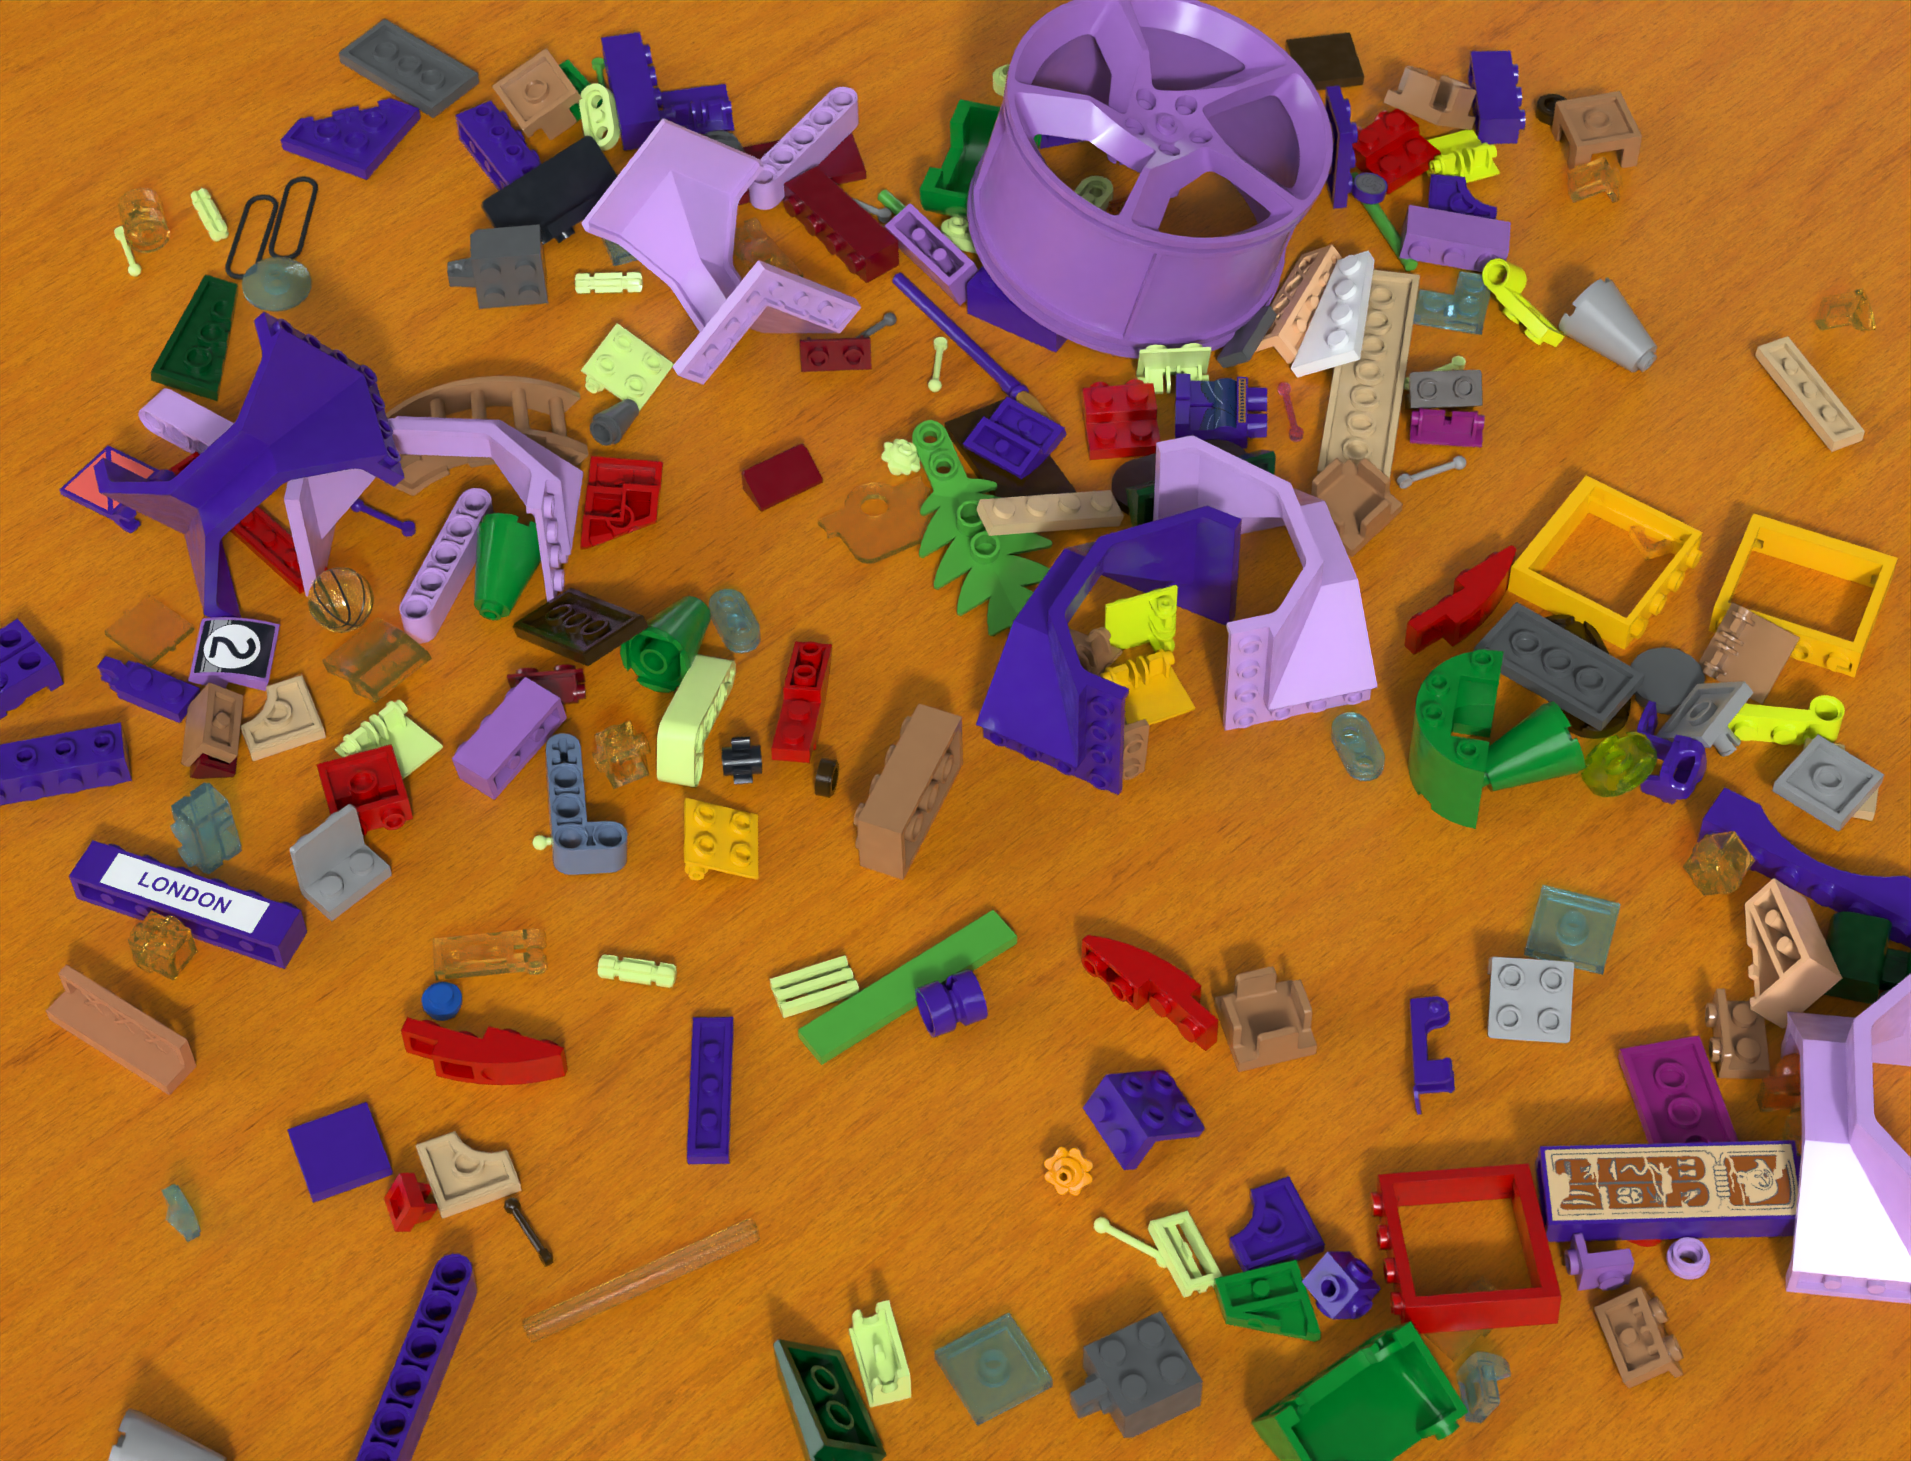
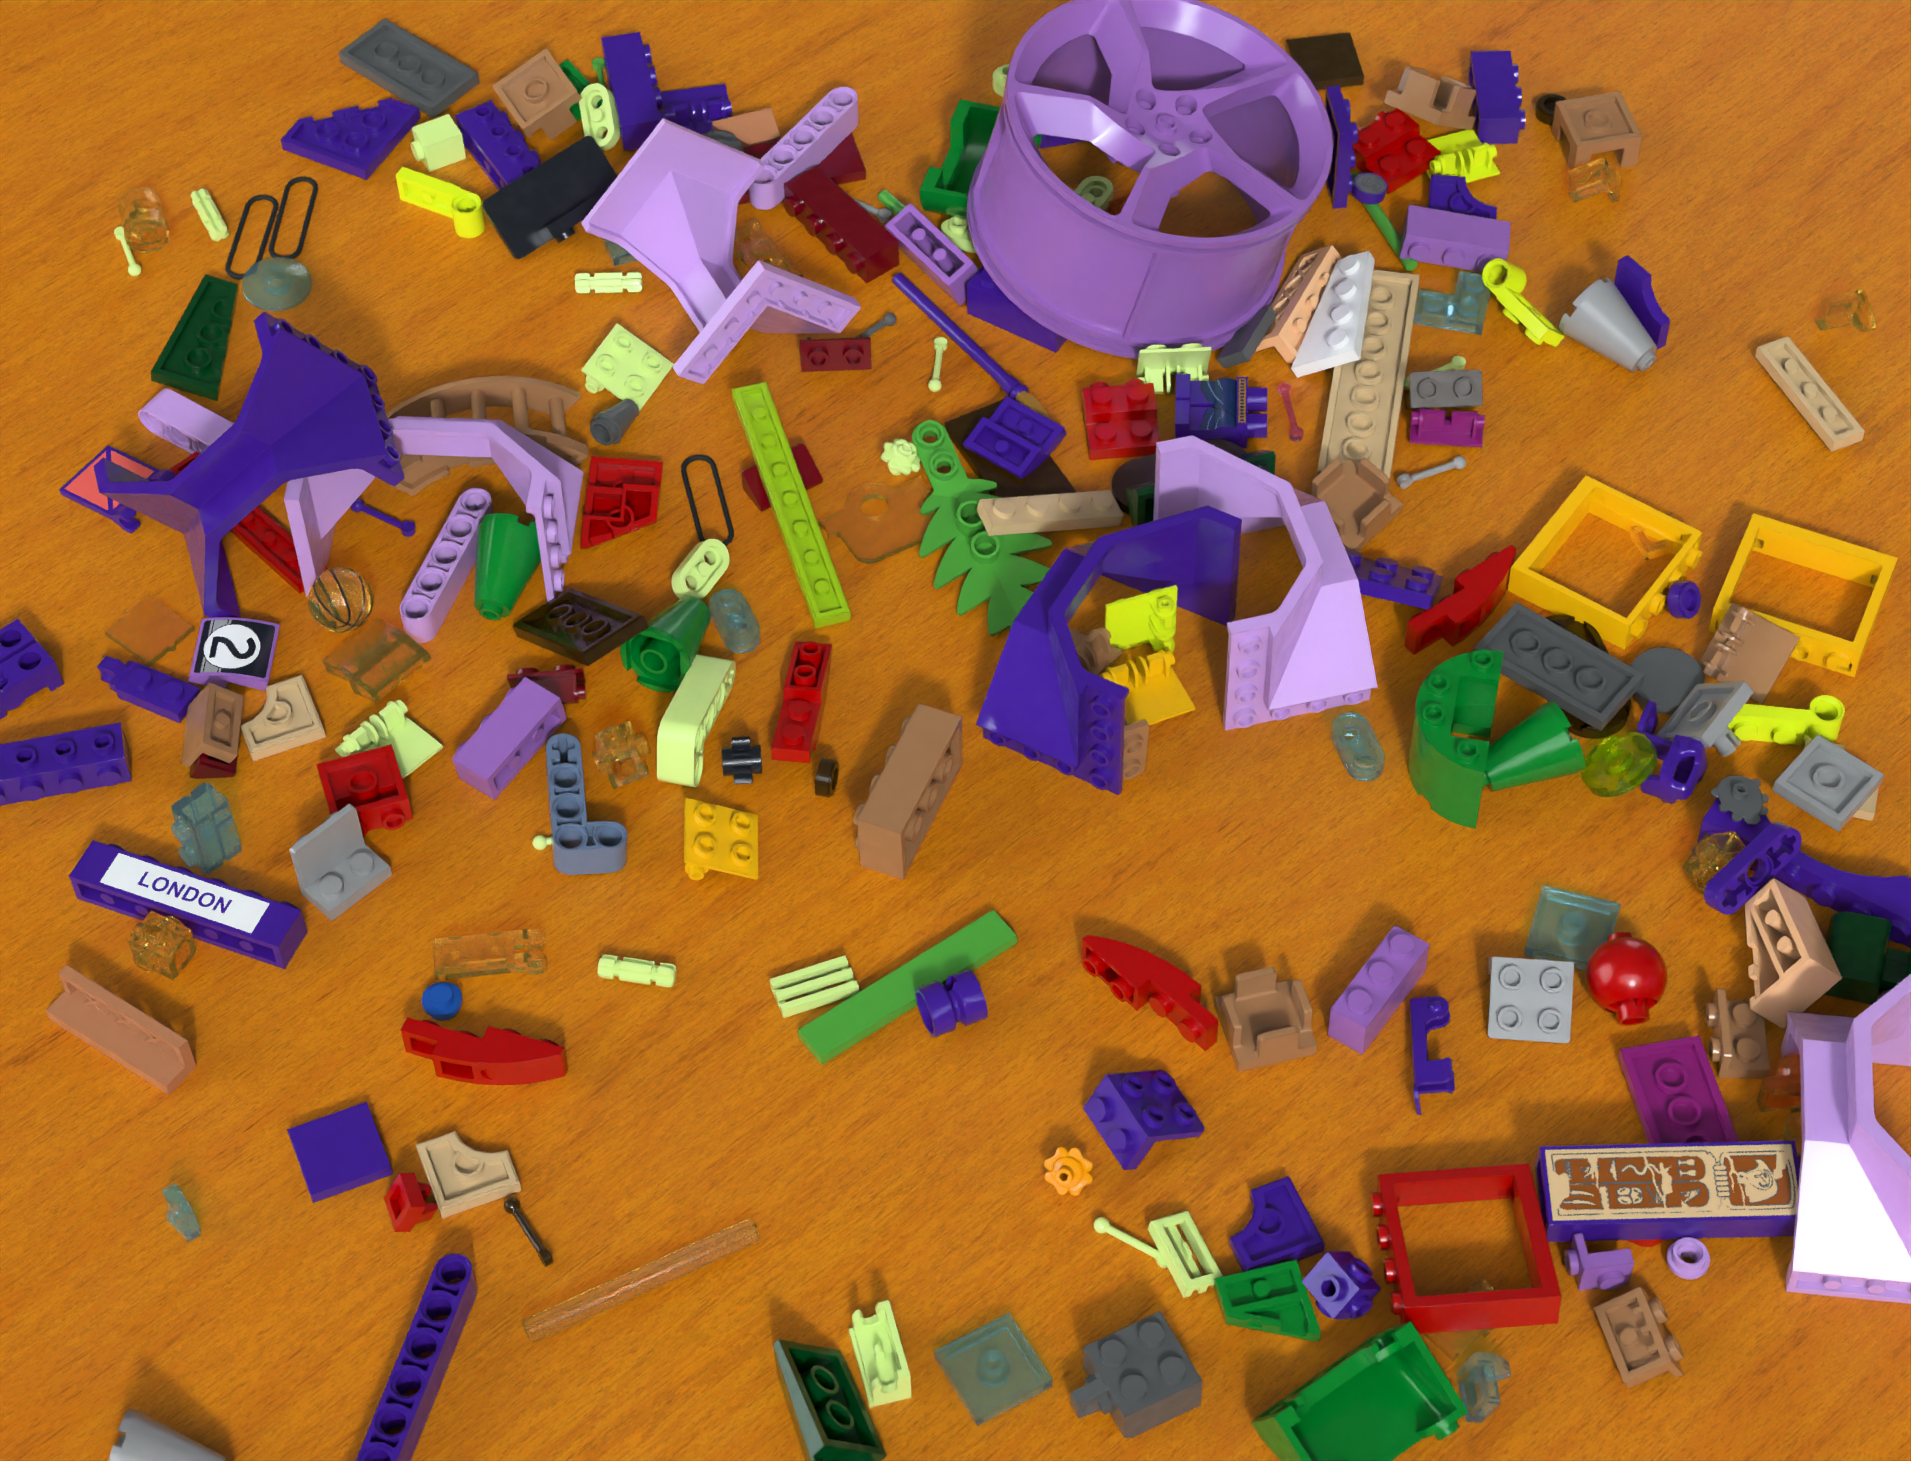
(438, 143): none -> yellowish green brick
(443, 199): none -> neon yellow plate
(504, 267): dark grey hinge -> none
(698, 573): none -> yellowish green plate
(710, 1090): dark purple tile -> none
(720, 493): none -> black piece
(751, 127): none -> nougat tile
(791, 505): none -> lime tile
(1378, 989): none -> medium lavender brick
(1395, 583): none -> dark purple plate
(1626, 977): none -> red brick
(1637, 290): none -> dark purple tile
(1683, 599): none -> dark purple tile
(1733, 887): none -> dark purple beam
(1741, 798): none -> dark grey piece

